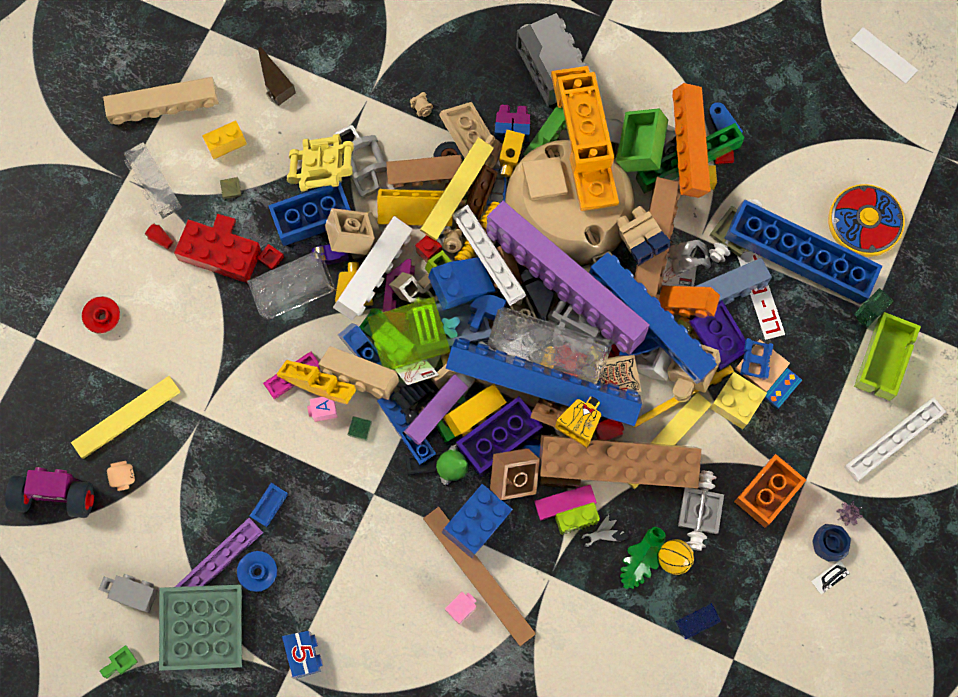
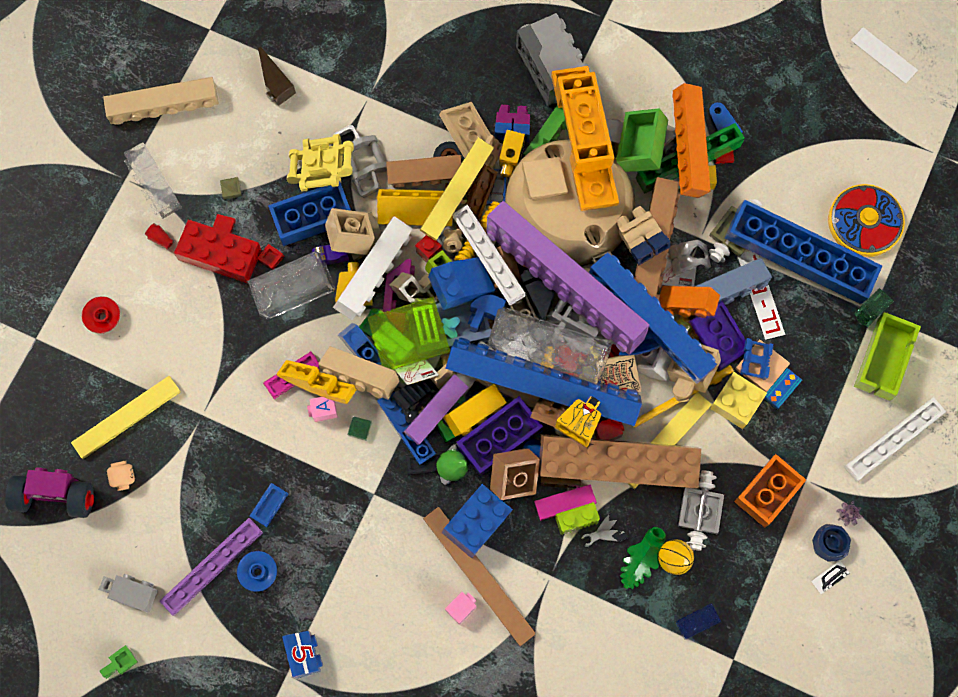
(200, 627): sand green plate -> none
(224, 139): yellow brick -> none
(421, 104): tan brick -> none

